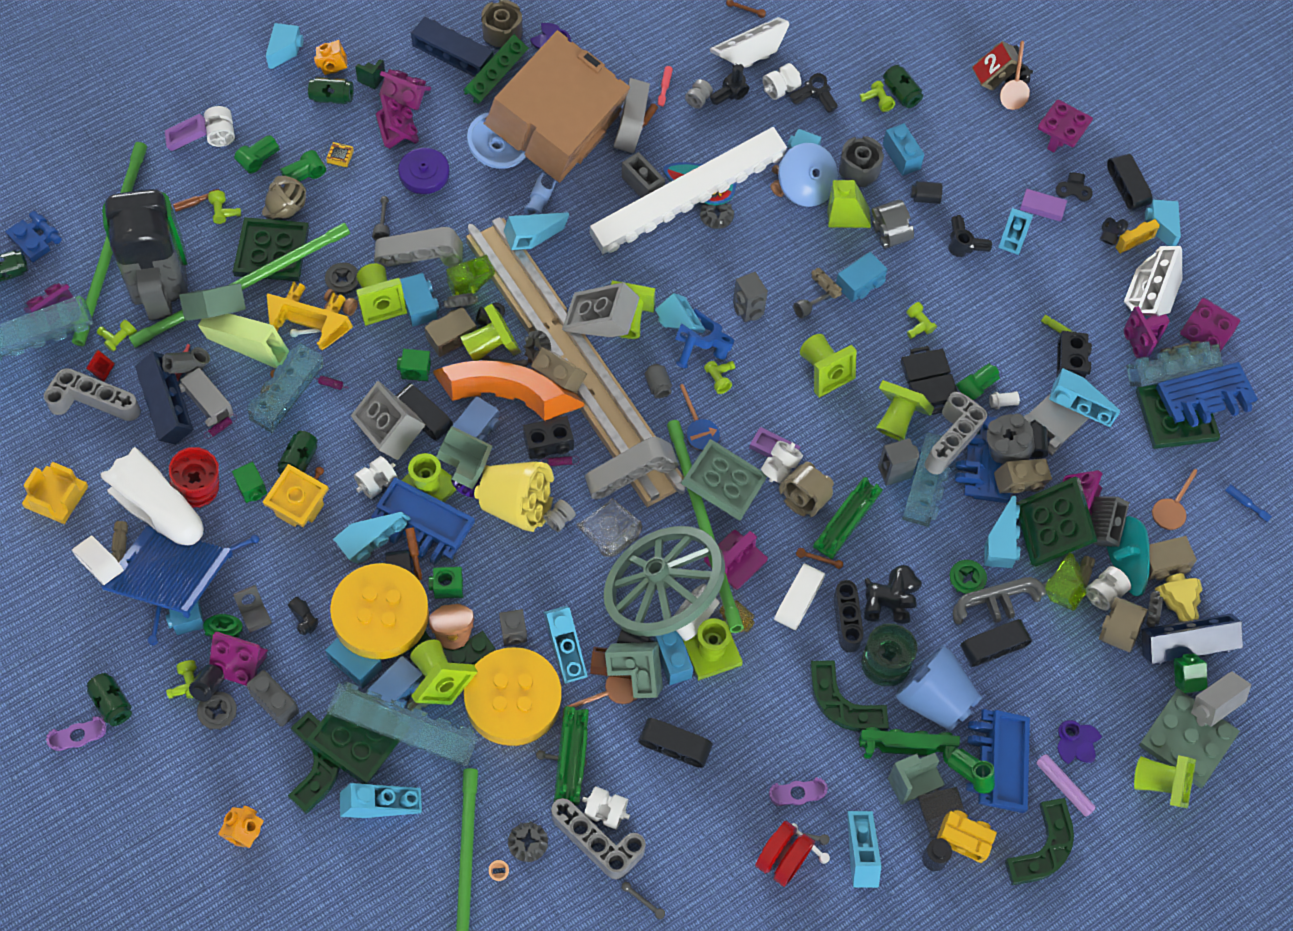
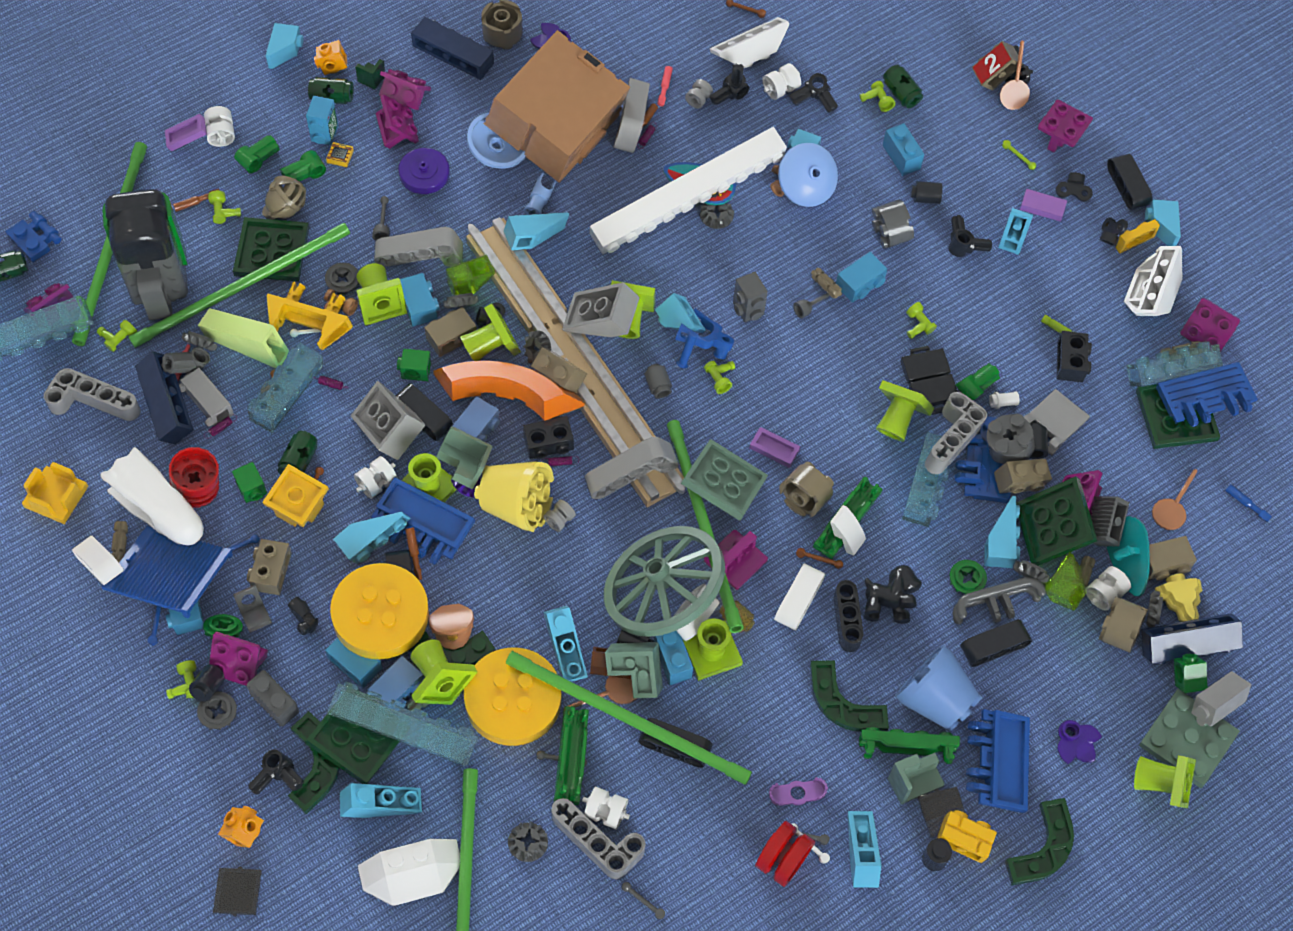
(62, 740): medium lavender piece -> none
(100, 365): red slope -> none
(107, 694): dark green piece -> none
(199, 340): none -> dark grey gear
(212, 302): sand green panel -> none
(237, 891): none -> clear smoke piece
(269, 566): none -> dark tan brick
(283, 771): none -> black axle
(322, 120): none -> dark azure brick
(411, 871): none -> white wedge
(454, 589): green brick -> none
(496, 69): green piece -> none
(498, 876): light nougat hinge -> none
(513, 627): dark grey brick -> none
(523, 362): dark grey hinge -> none
(611, 528): clear slope -> none
(641, 175): dark grey brick -> none
(646, 135): none -> magenta piece
(700, 430): blue piece -> none
(729, 768): none -> bright green piece
(783, 459): white wheel -> none
(830, 368): lime plant -> none
(847, 206): lime slope -> none
(848, 529): none -> white slope
(861, 160): dark grey brick -> none
(889, 654): clear green wheel -> none
(898, 461): dark grey brick -> none
(978, 772): green piece -> none
(1007, 145): none -> lime hinge
(1031, 570): none -> dark grey gear
(1065, 784): lavender axle -> none
(1080, 396): medium azure slope -> none
(1144, 332): magenta bracket -> none

